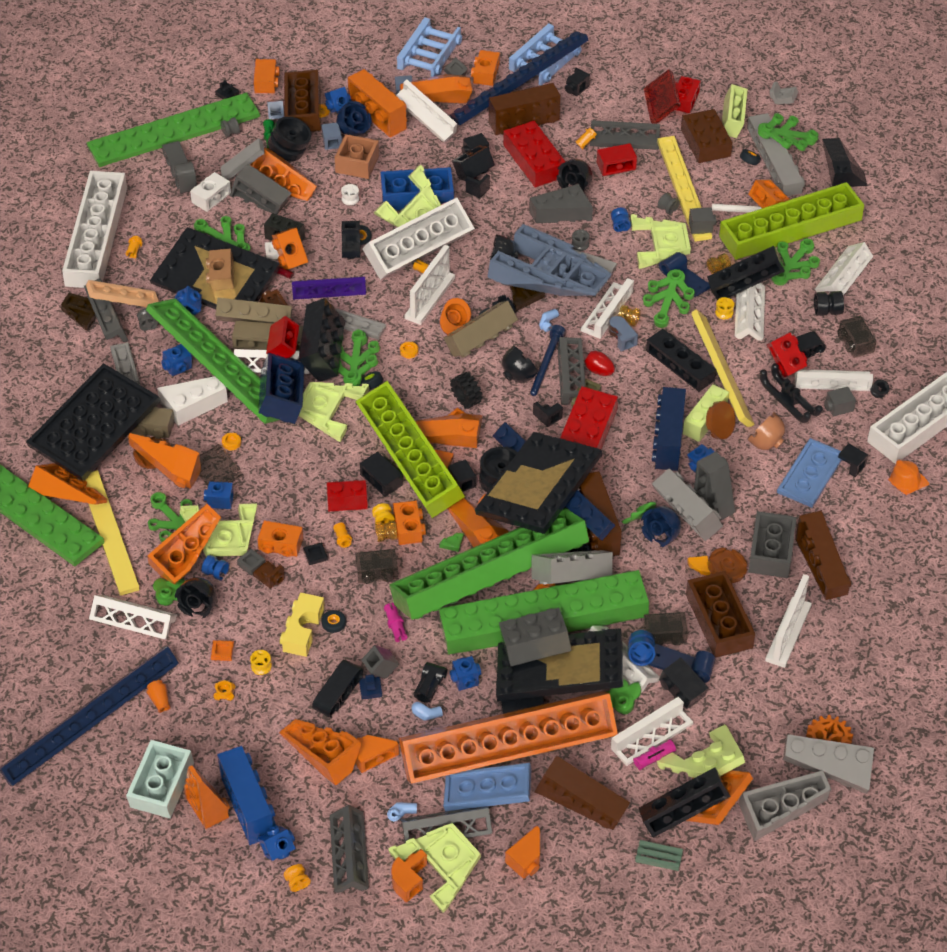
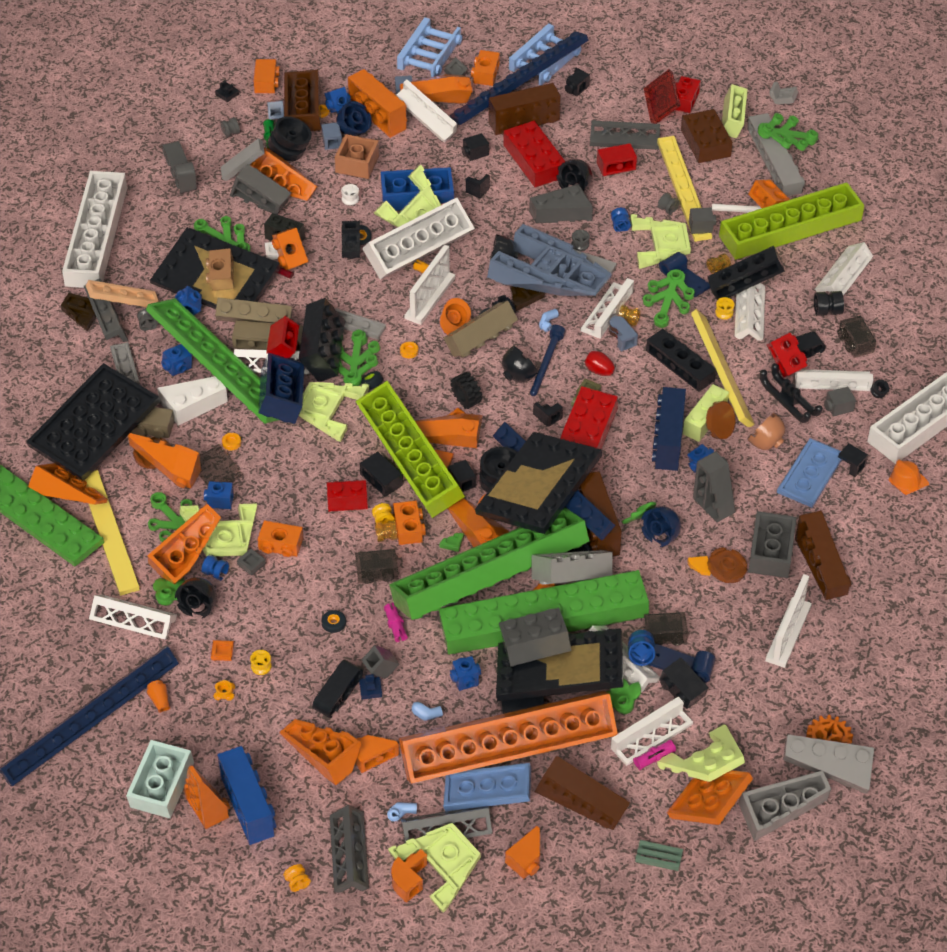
(135, 243): light orange pin -> none
(171, 129): bright green plate -> none
(210, 191): white brick -> none
(269, 574): reddish brown bracket -> none
(273, 297): reddish brown bracket -> none
(277, 843): blue brick -> none
(305, 610): light yellow arch -> none
(315, 553): black tile -> none
(329, 288): dark purple fence -> none
(343, 538): light orange pin -> none
(430, 680): black piece -> none
(473, 162): black brick -> none
(564, 370): dark grey fence -> none
(588, 135): light orange pin -> none
(684, 802): black brick -> none
(688, 504): light grey wedge -> none
(720, 614): reddish brown brick -> none
(750, 157): black wheel -> none
(806, 247): bright green plant -> none
(842, 165): black wedge -> none

